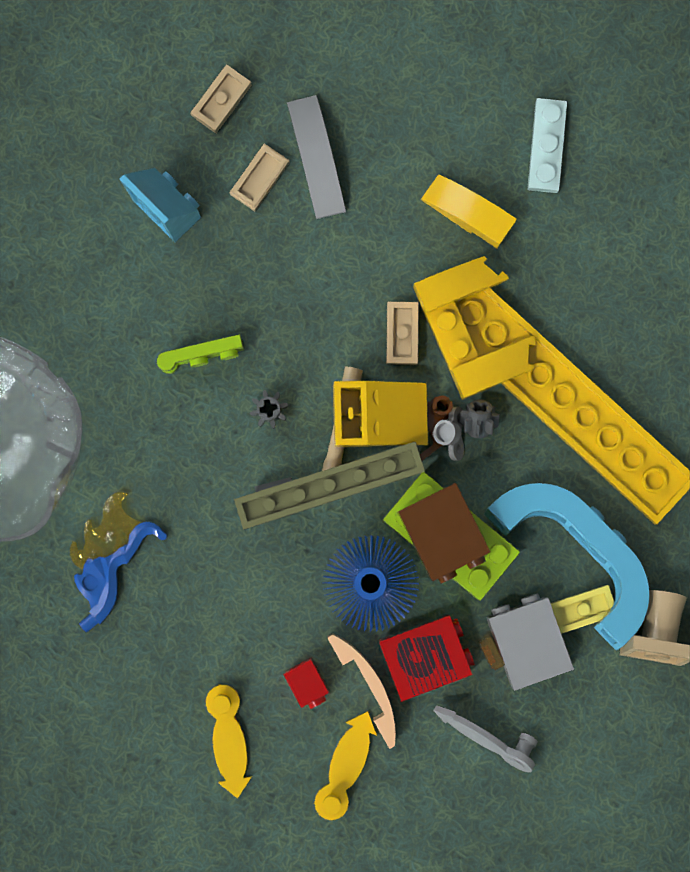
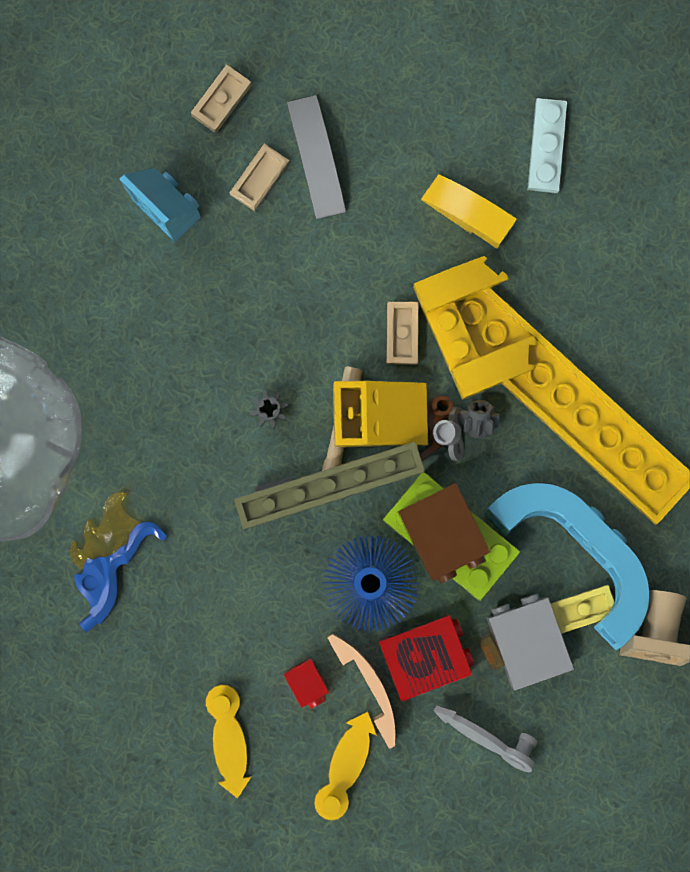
(199, 354): lime plate -> none

